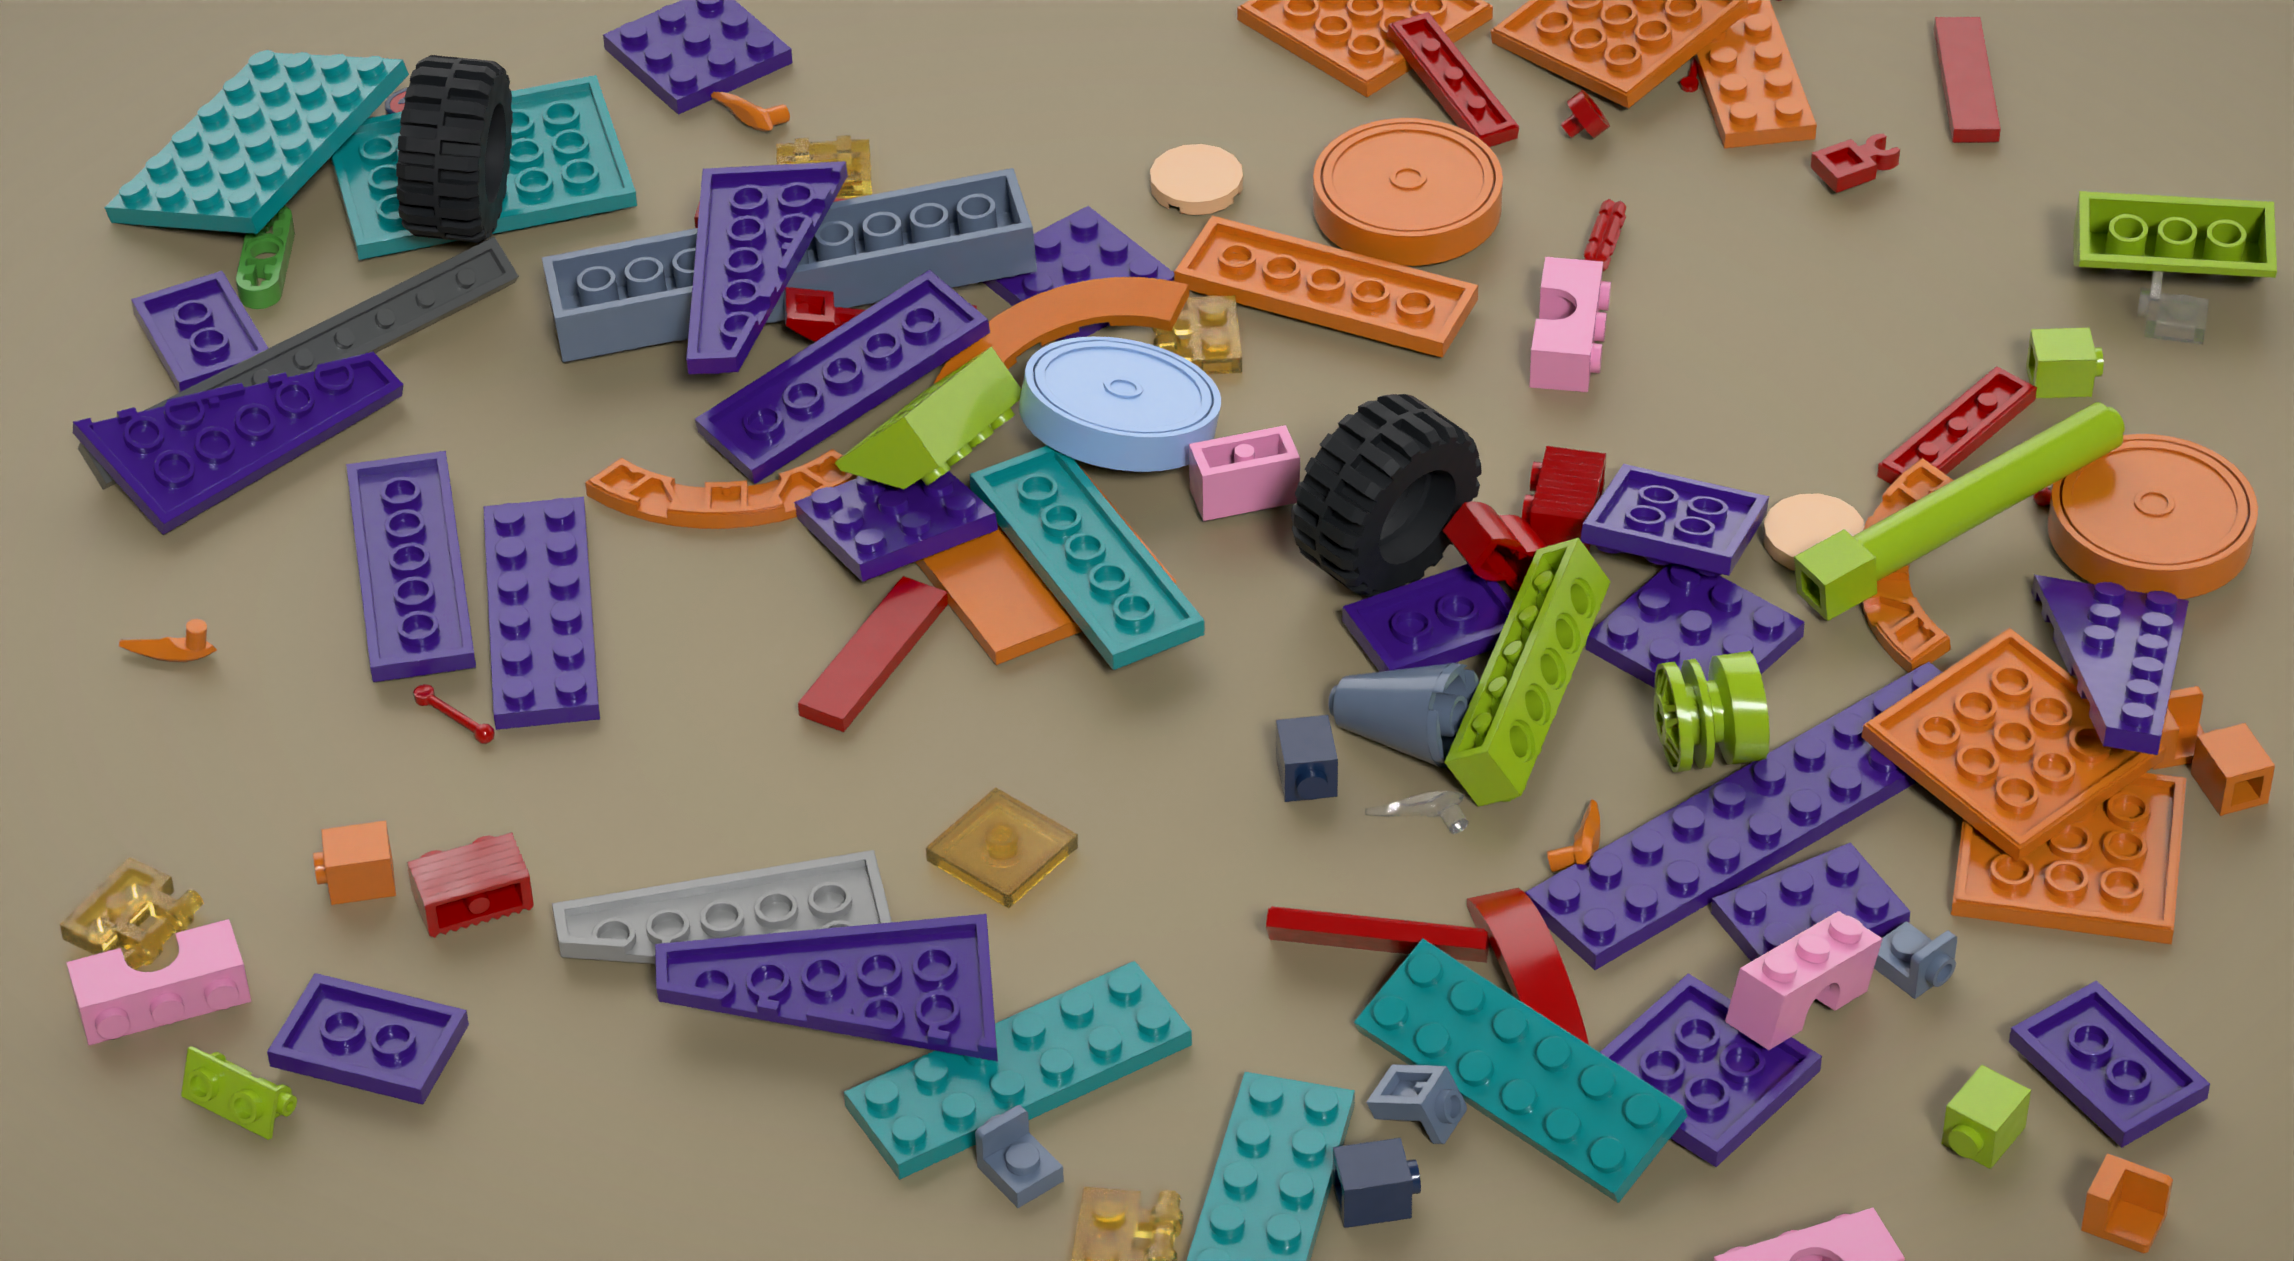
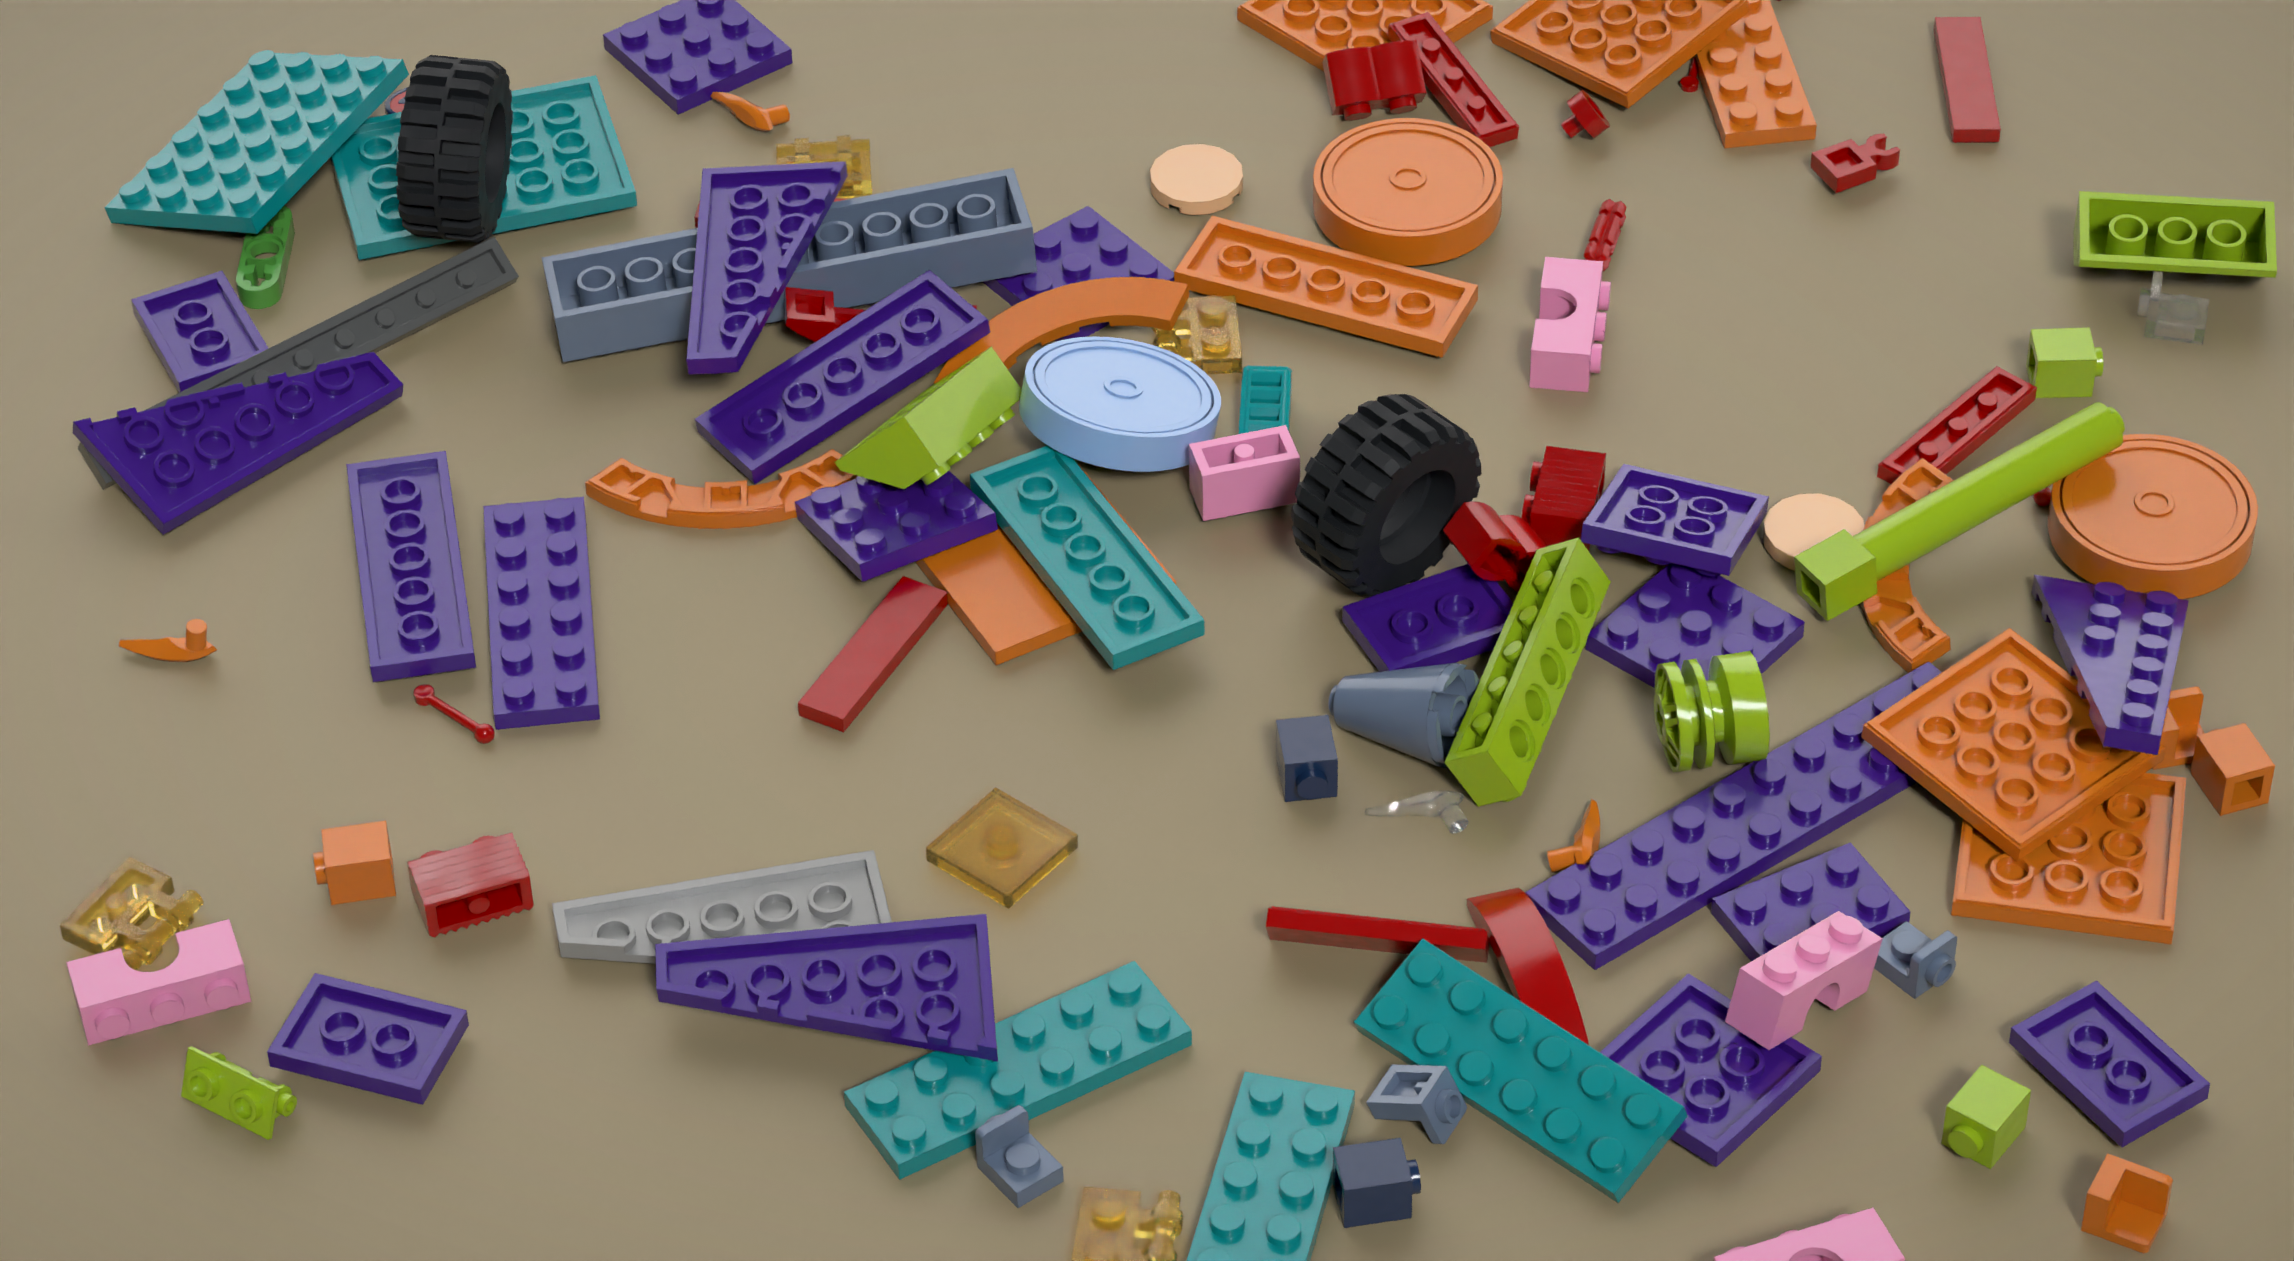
(1265, 398): none -> teal slope
(1374, 79): none -> red brick

